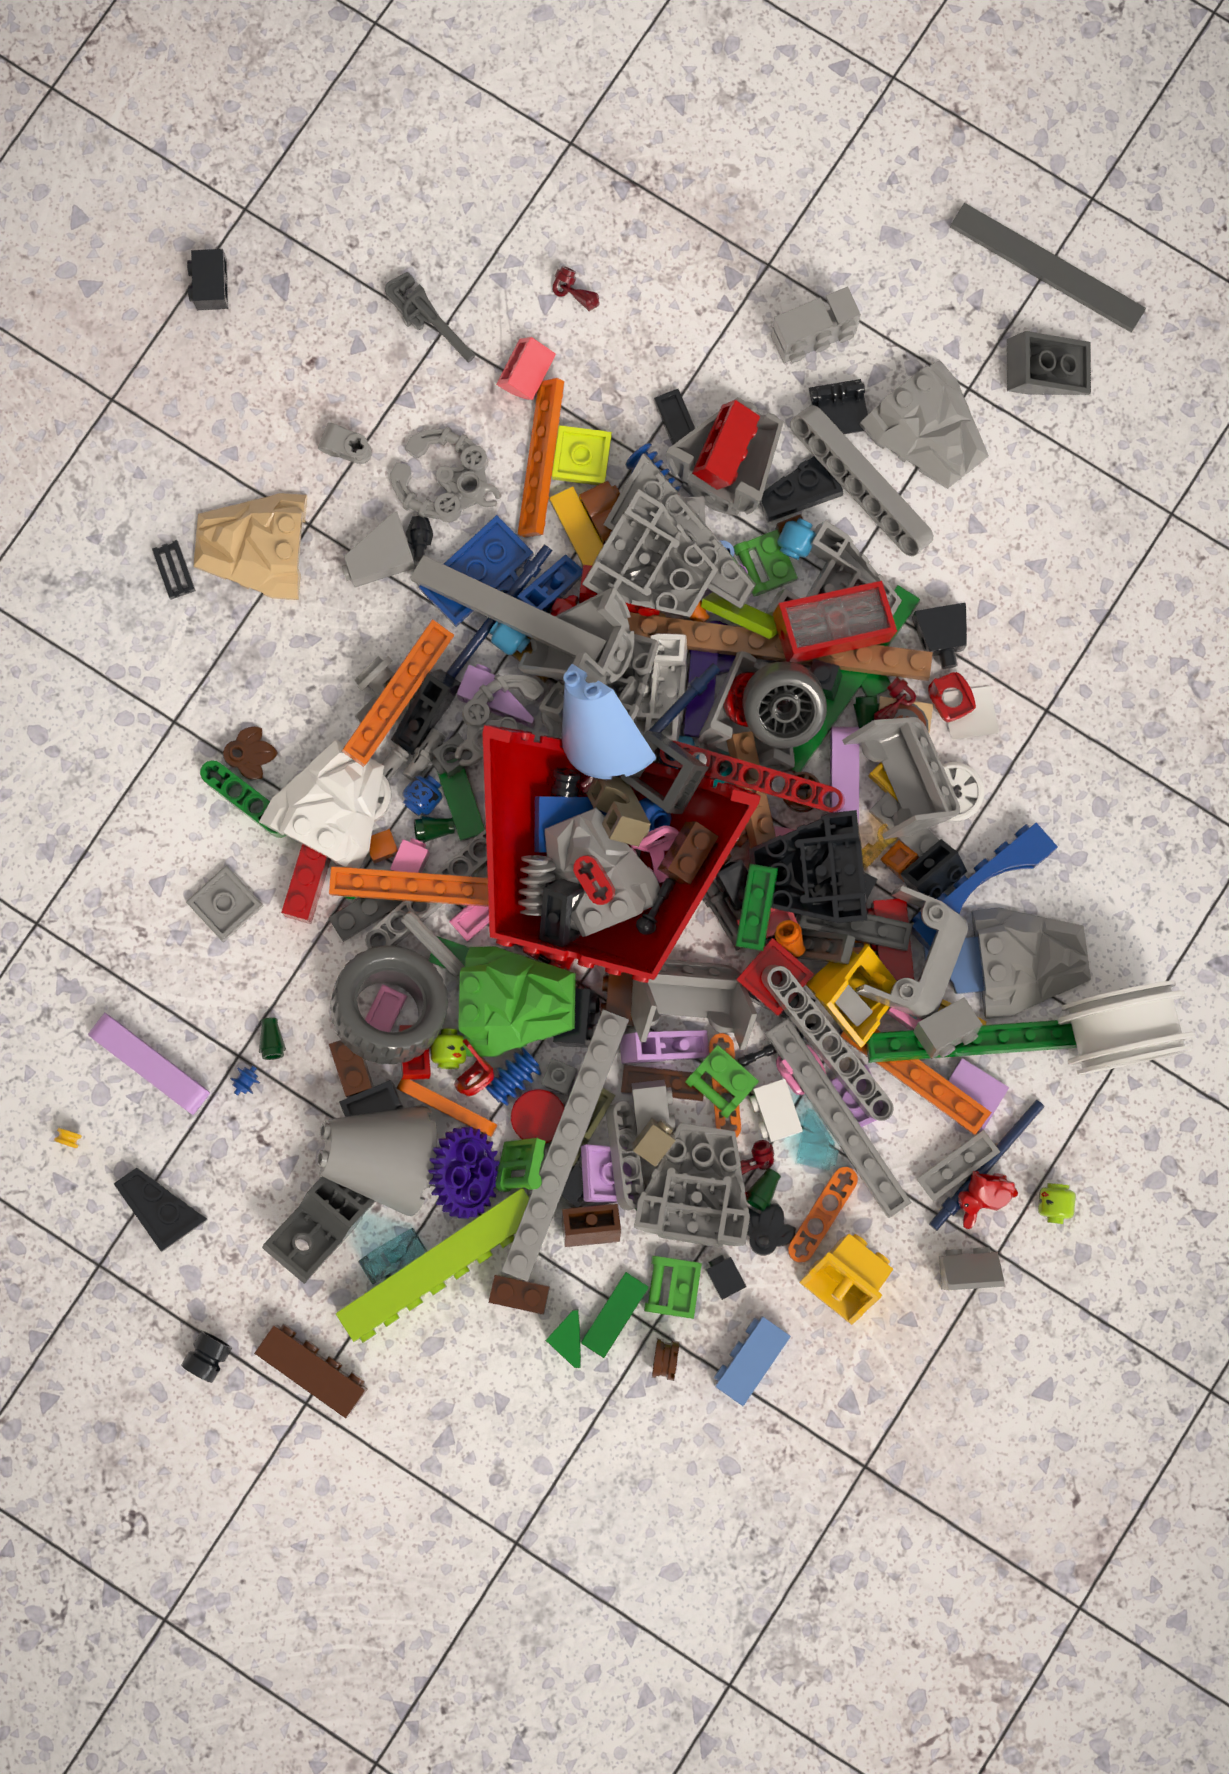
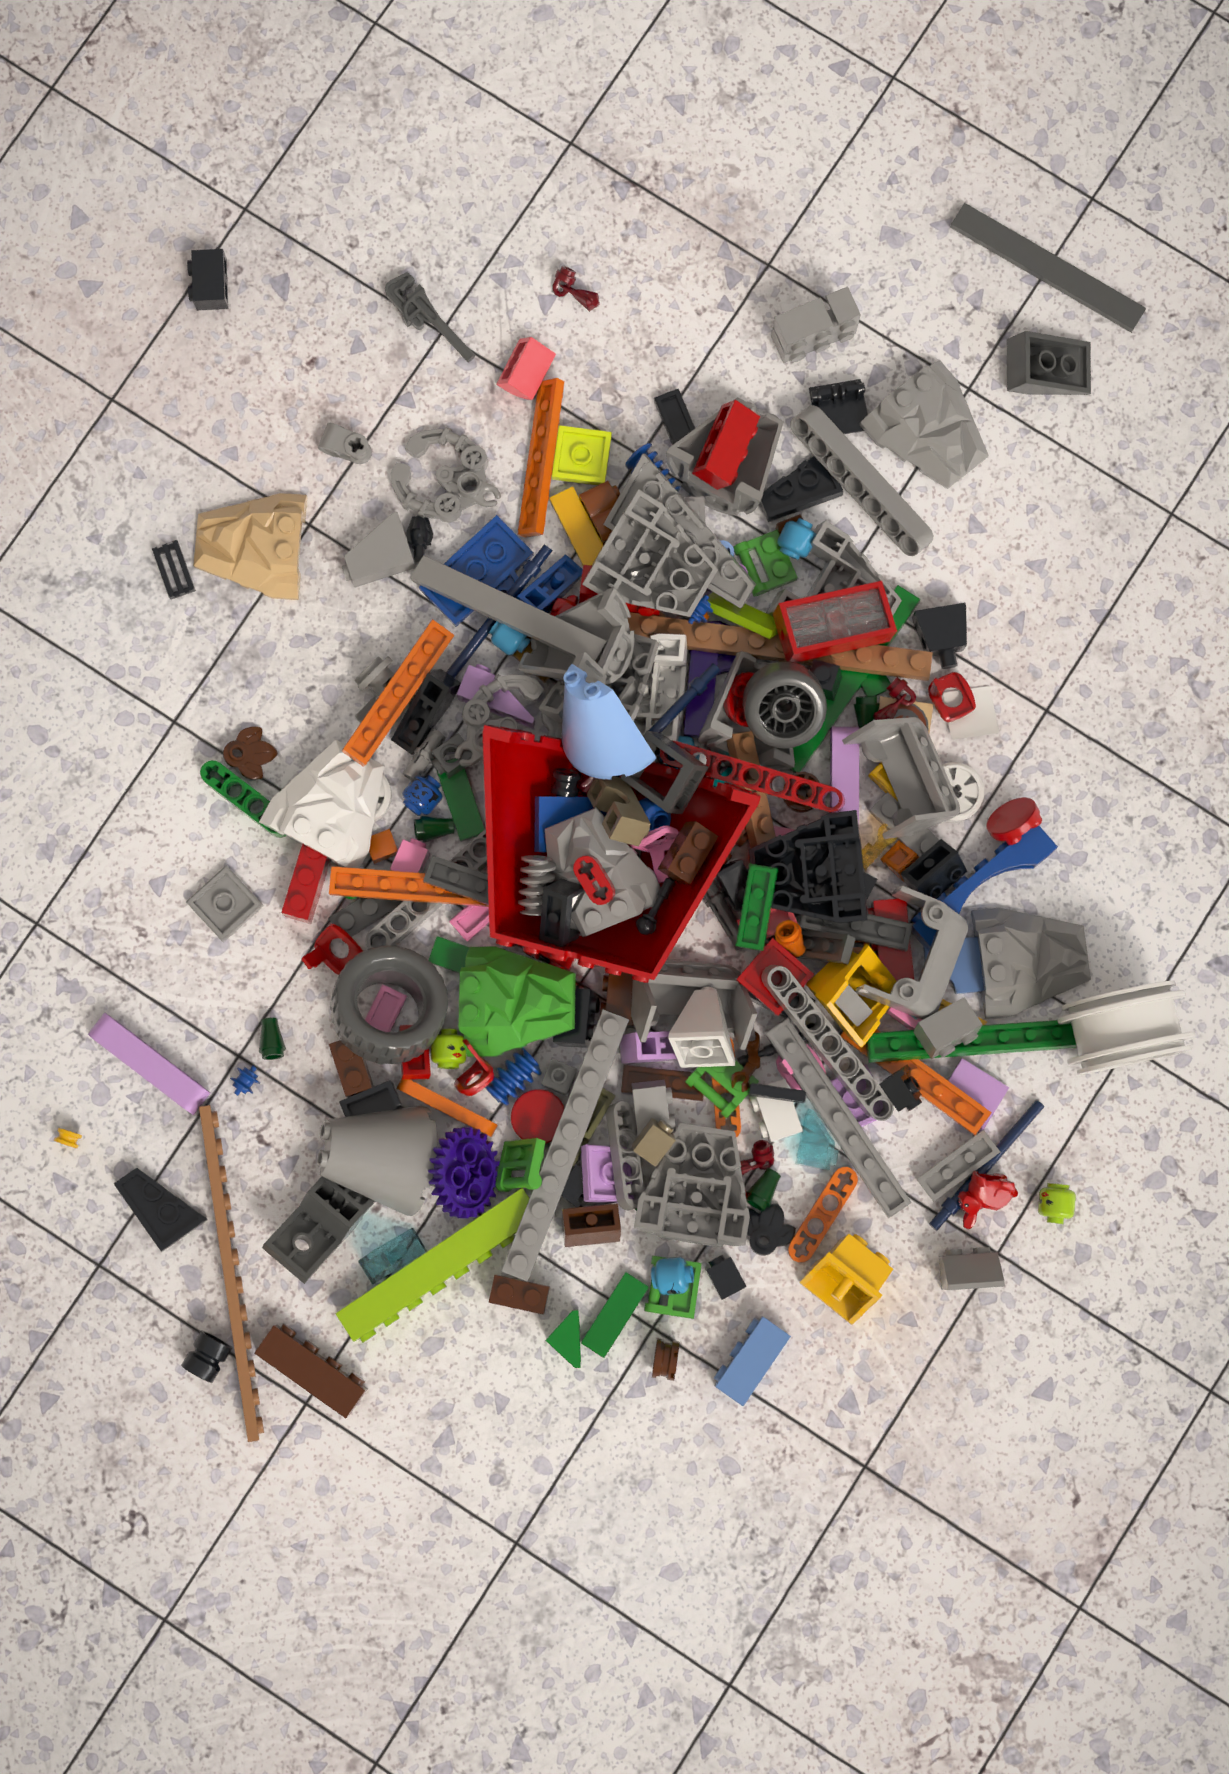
(233, 1284): none -> medium nougat plate
(323, 950): none -> red piece
(394, 761): light grey pin -> none
(432, 943): light grey axle -> none
(457, 879): none -> dark grey plate
(672, 1276): none -> dark azure head
(700, 610): none -> blue wheel
(701, 1032): none -> white slope
(753, 1063): none -> reddish brown piece
(777, 1093): none -> black tile
(902, 1089): none -> black brick
(1013, 820): none -> red tile

